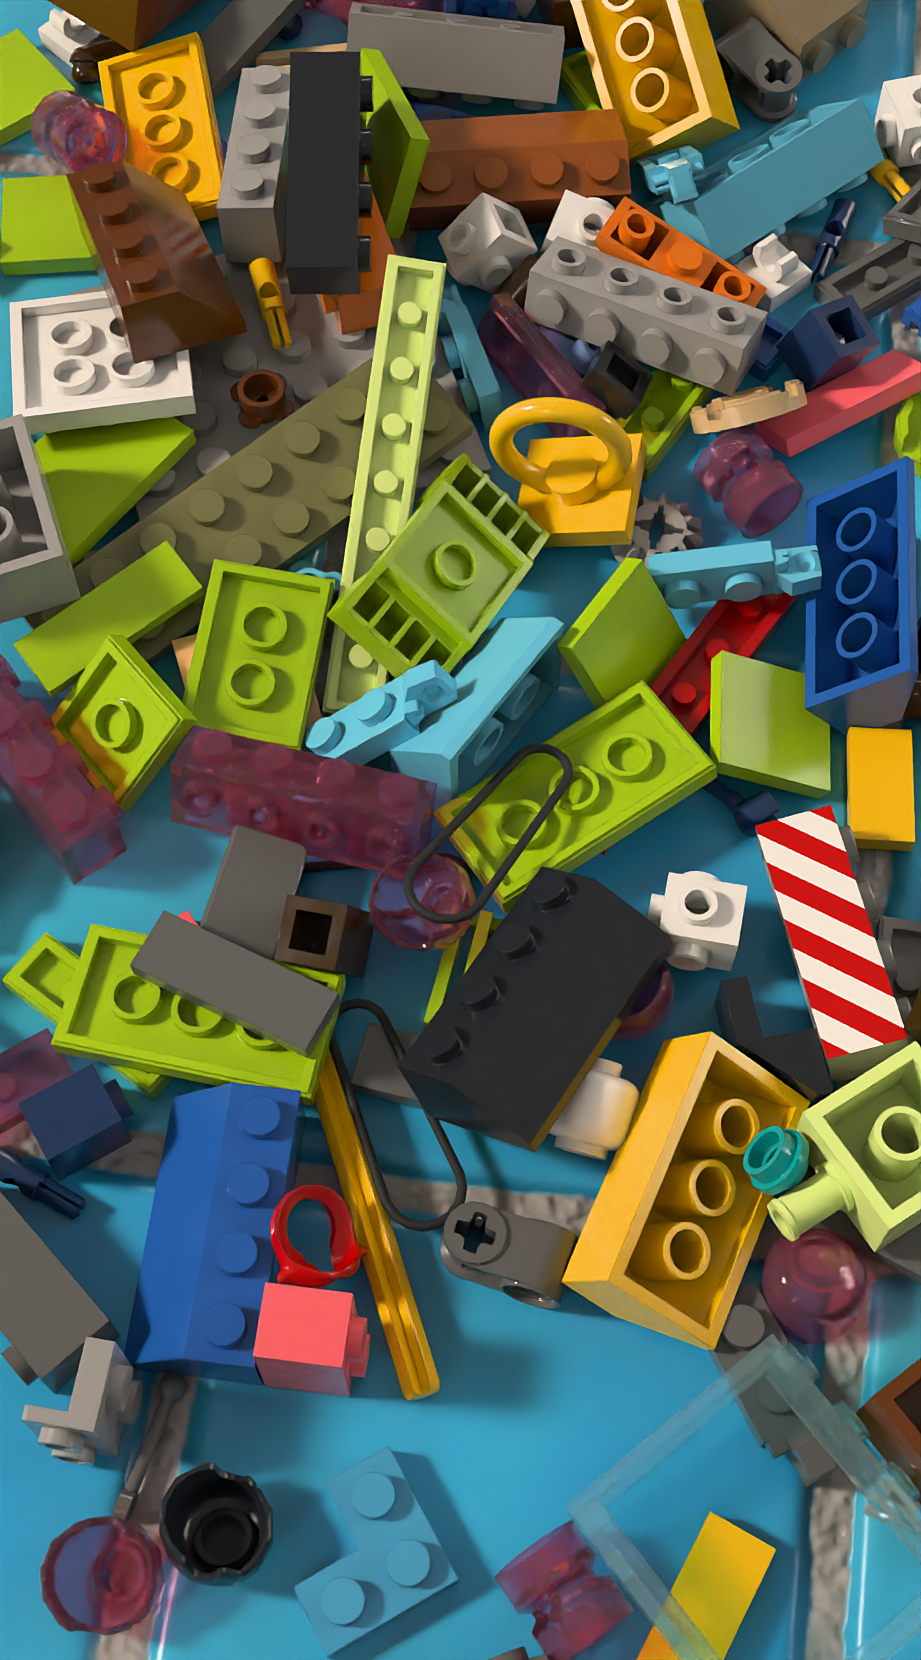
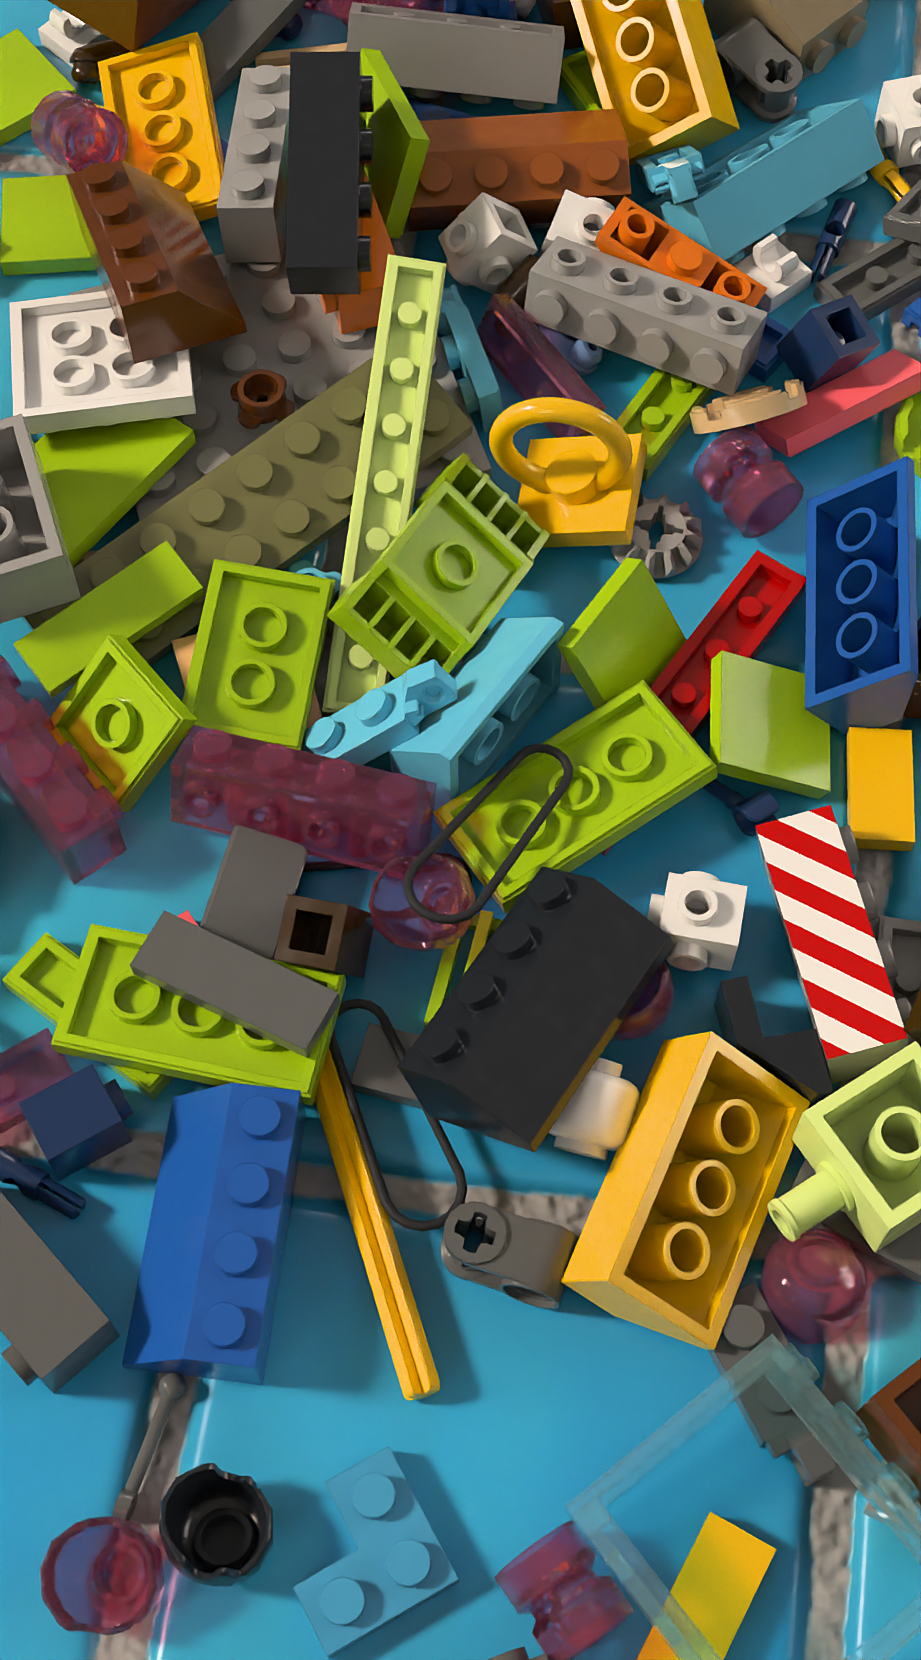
(99, 1407): light grey bracket -> none
(270, 300): yellow pin -> none
(310, 1340): coral brick -> none
(342, 1244): red piece -> none
(616, 380): black tile -> none
(734, 573): medium azure hinge -> none
(776, 1159): teal plate -> none

